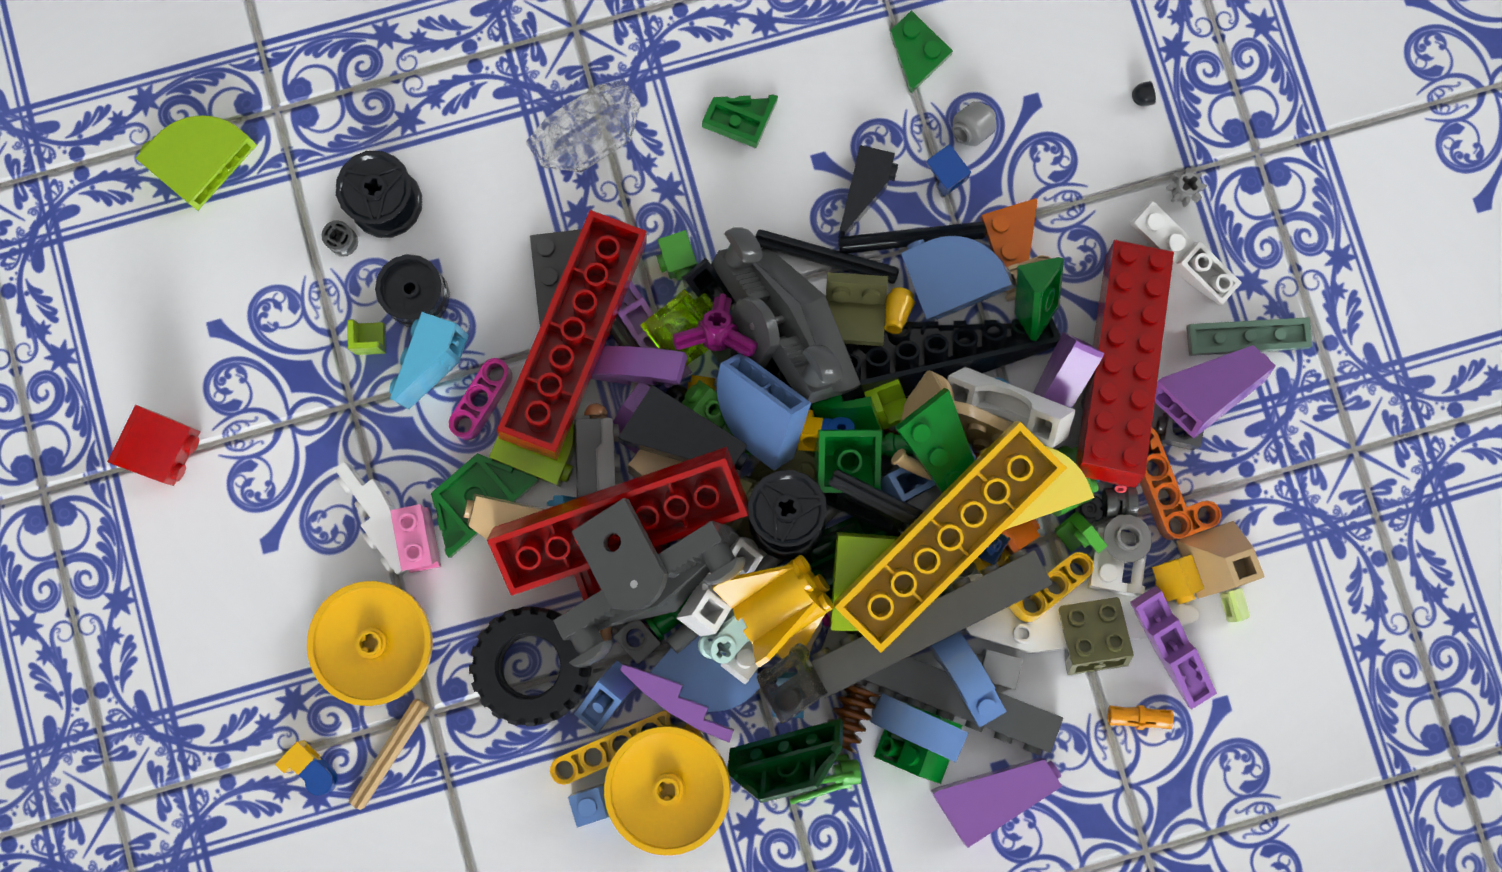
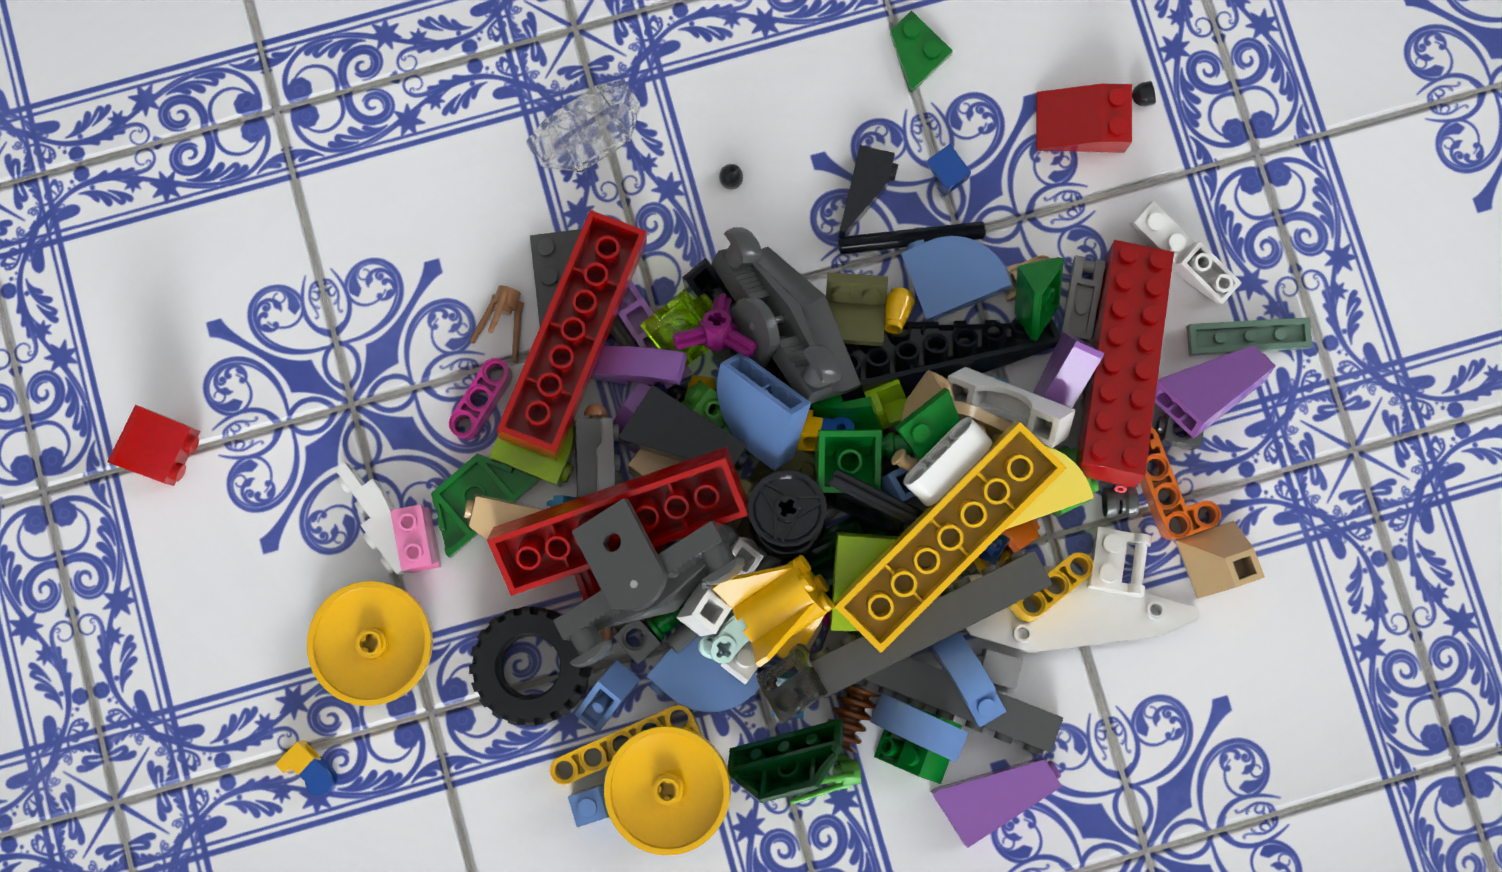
(196, 156): lime brick -> none
(344, 243): dark grey wheel -> none
(366, 337): lime panel -> none
(379, 194): black piece -> none
(388, 754): tan axle -> none
(400, 278): black wheel -> none
(430, 357): medium azure slope -> none
(504, 303): none -> medium nougat plant
(667, 695): medium lavender slope -> none
(676, 255): bright green brick -> none
(736, 179): none -> black hinge
(740, 117): green wing -> none
(825, 255): black axle -> none
(948, 461): none -> white beam
(974, 124): light grey head -> none
(1011, 231): orange wing -> none
(1077, 532): bright green bracket -> none
(1082, 298): none -> light grey plate
(1085, 118): none -> red slope
(1095, 636): olive bracket -> none
(1096, 513): black plate -> none
(1118, 548): light grey piece -> none
(1140, 717): light orange pin -> none
(1173, 647): medium lavender slope -> none
(1178, 579): yellow brick -> none
(1192, 180): light grey gear -> none
(1235, 605): yellowish green slope -> none

